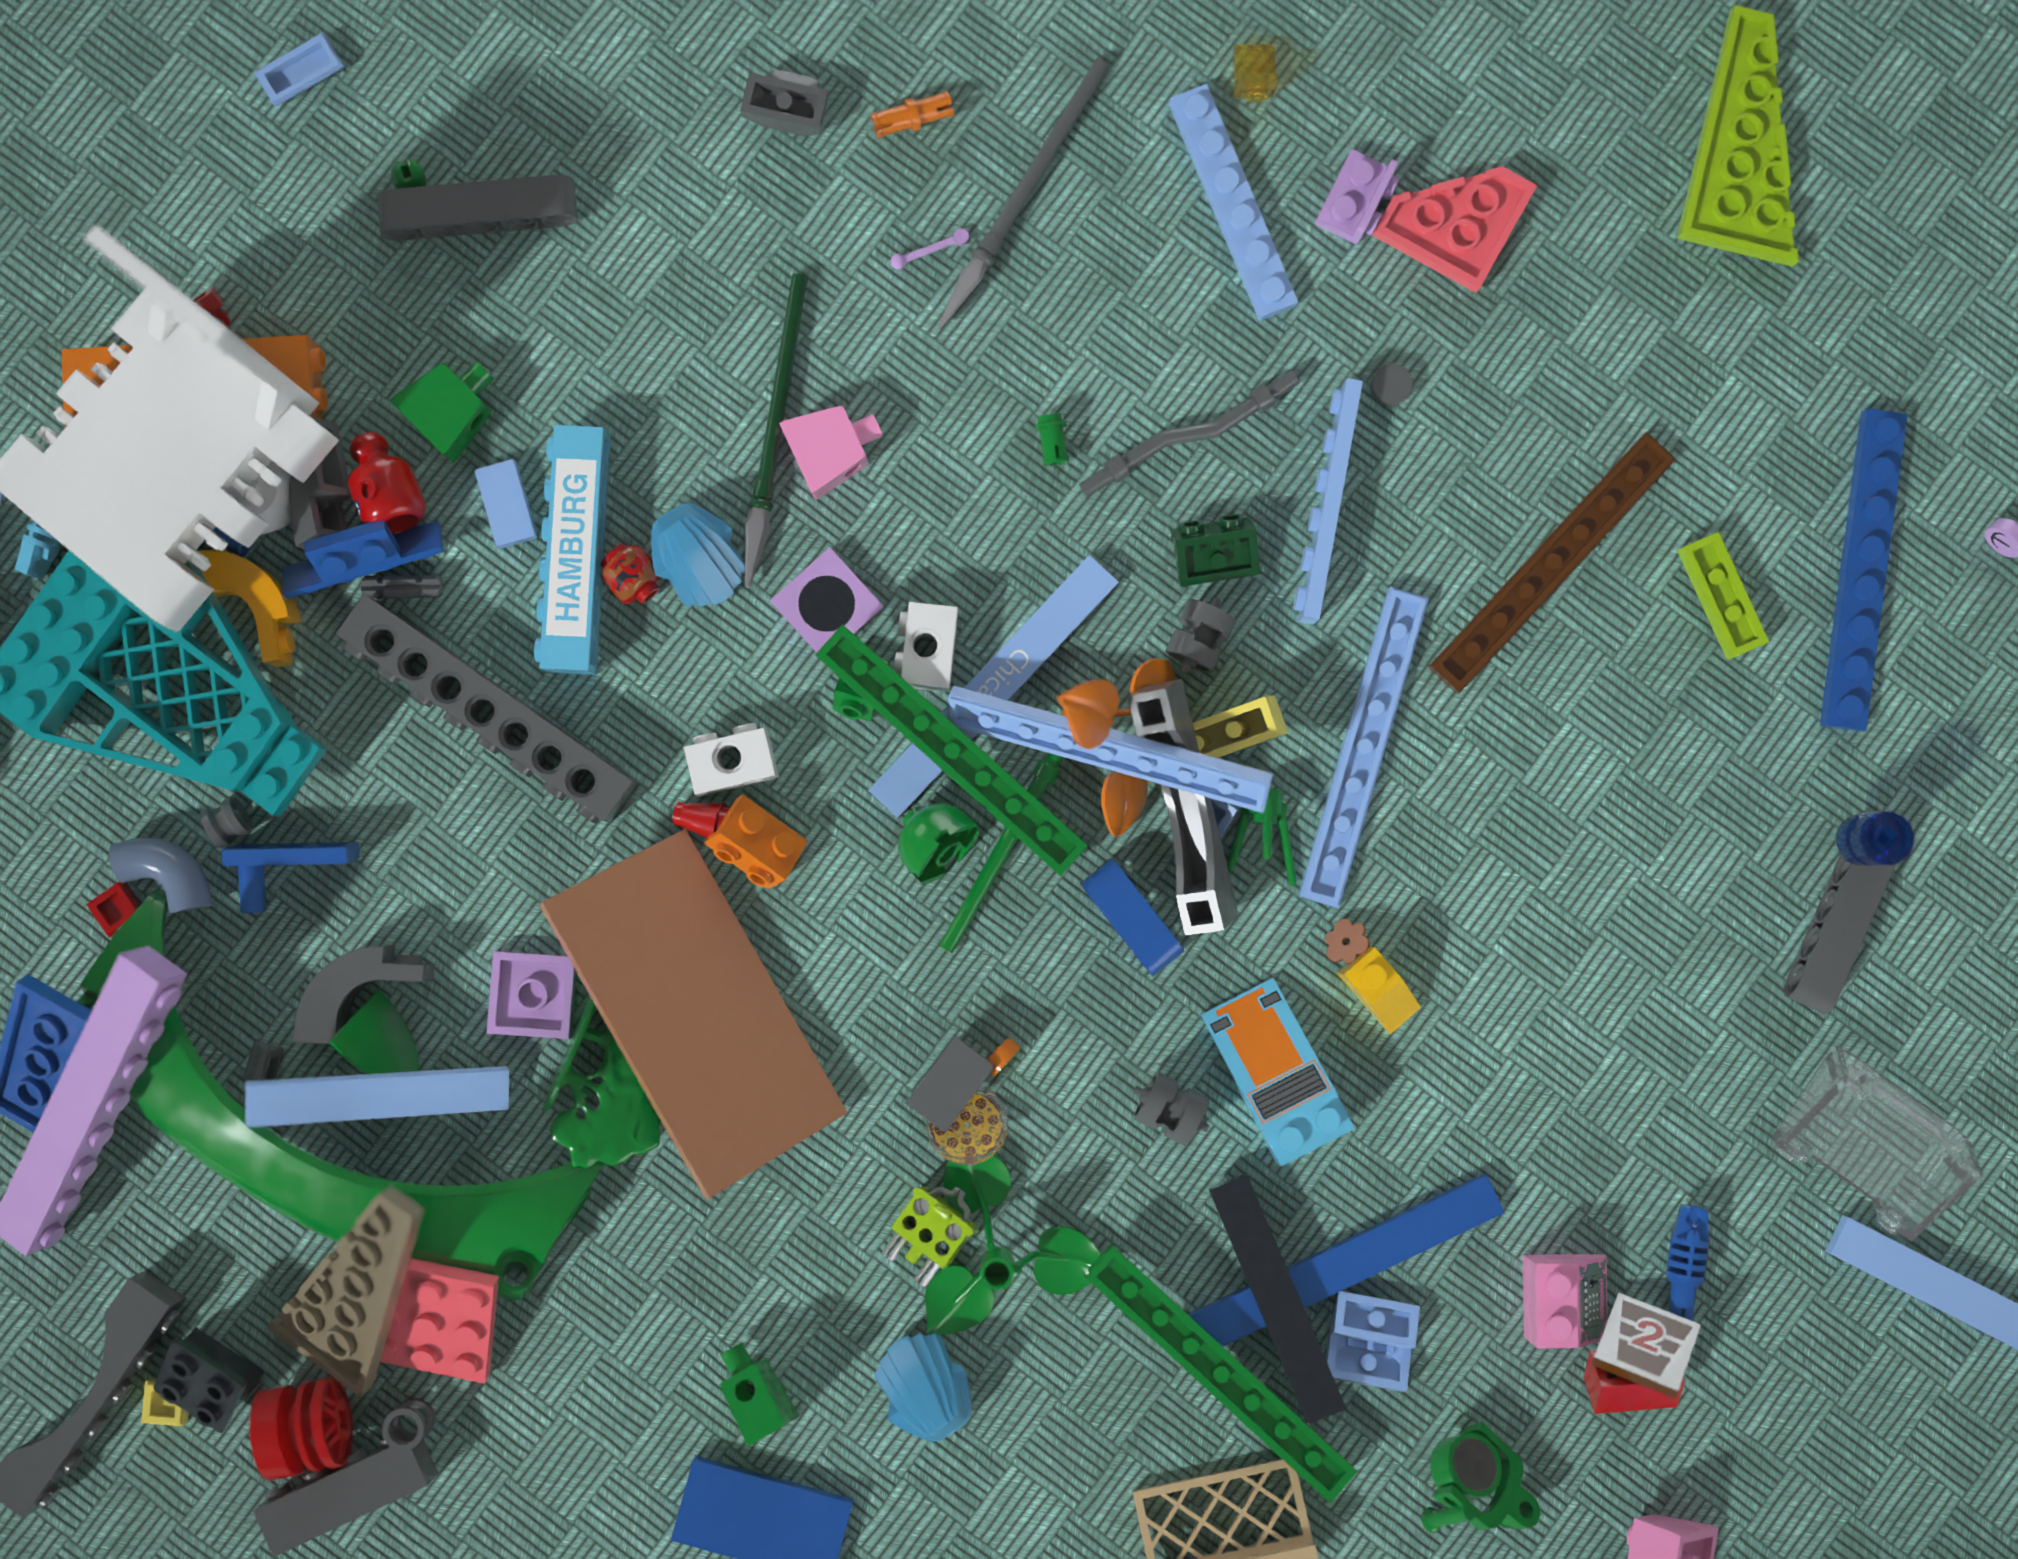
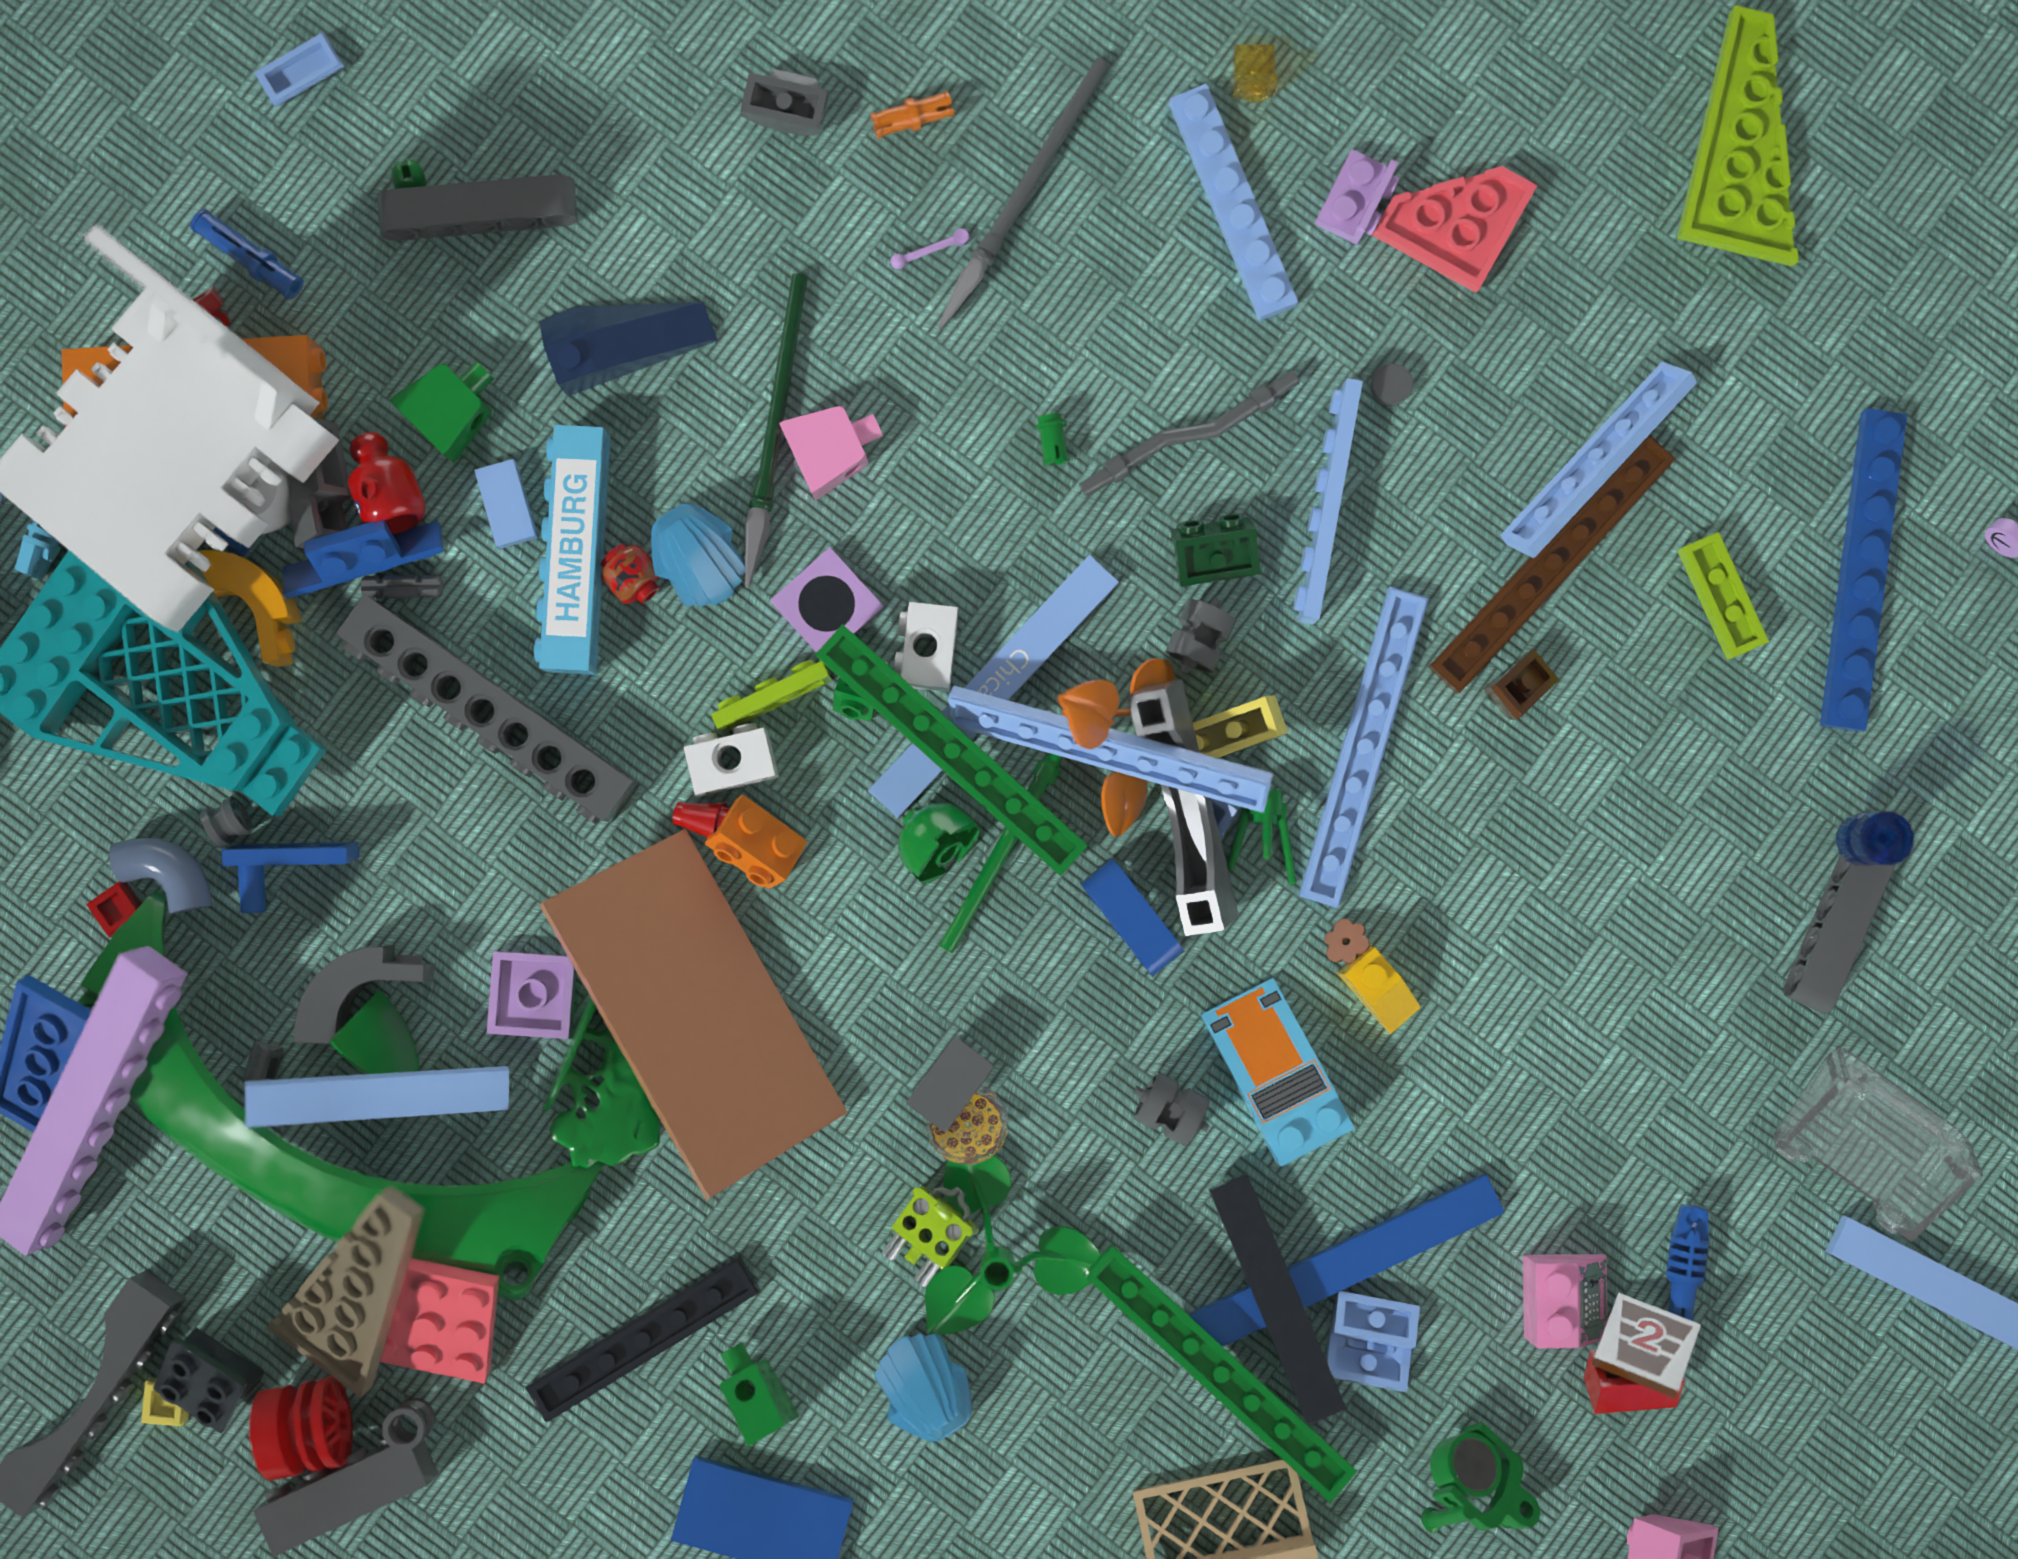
(260, 264): none -> blue pin
(612, 341): none -> dark blue wedge
(643, 1338): none -> black tile
(770, 695): none -> lime plate
(1003, 1055): orange tile -> none
(1521, 685): none -> reddish brown slope
(1598, 459): none -> light blue plate

